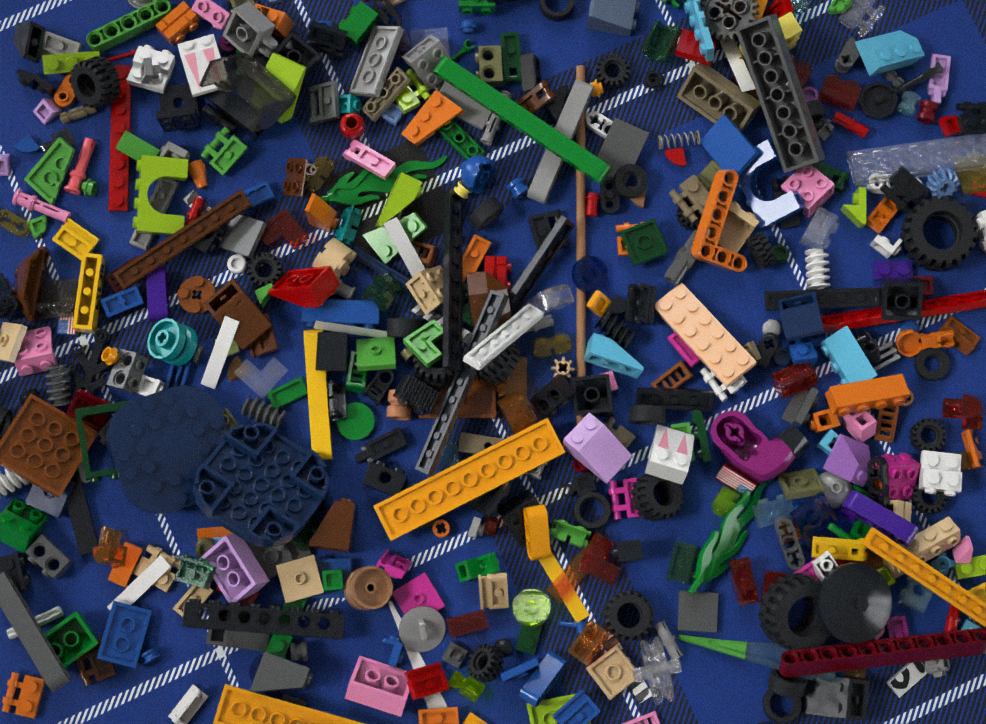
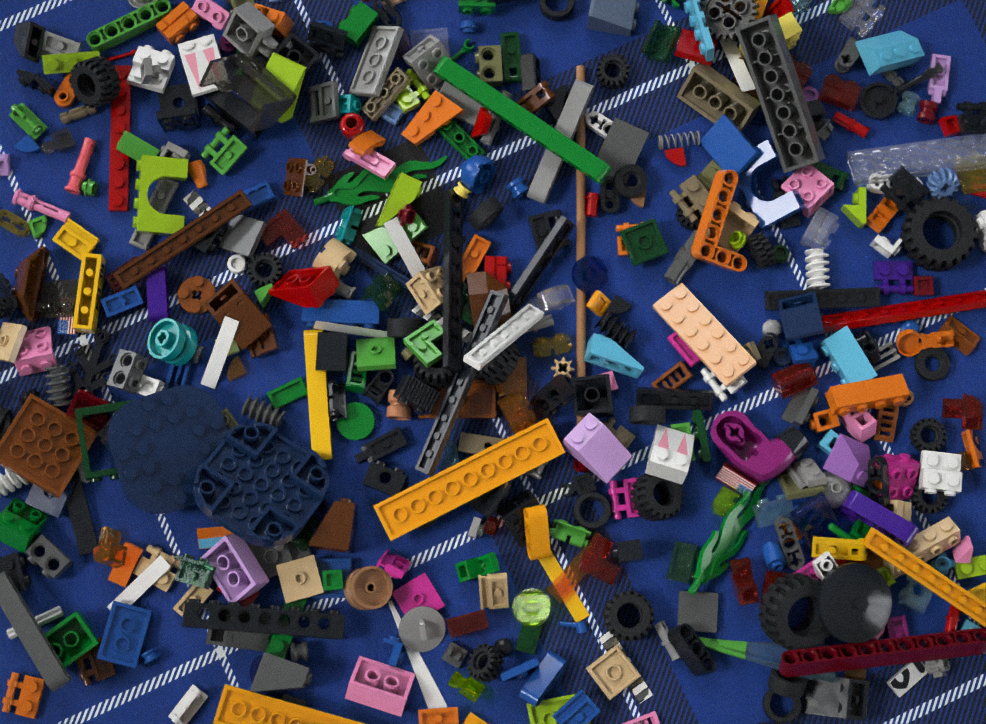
(27, 120): none -> bright green hinge
(47, 110): lavender slope -> none
(51, 170): bright green wing -> none
(110, 355): light orange plate -> none
(196, 209): red pin -> none
(203, 546): olive tile -> none
(261, 381): clear plate -> none
(321, 214): orange slope -> none
(366, 142): none -> orange slope
(406, 215): none -> dark red plate
(426, 681): red plate -> none
(435, 530): orange bush -> none
(482, 123): none -> red tile
(589, 642): clear orange brick -> none
(598, 88): light orange plate -> none
(640, 304): black hinge -> none
(657, 670): clear wheel -> none
(658, 77): black plate -> none
(691, 650): none -> black beam
(737, 239): none -> lime plate
(773, 556): none -> blue brick
(806, 473): none -> light grey plate
(901, 298): black slope -> none

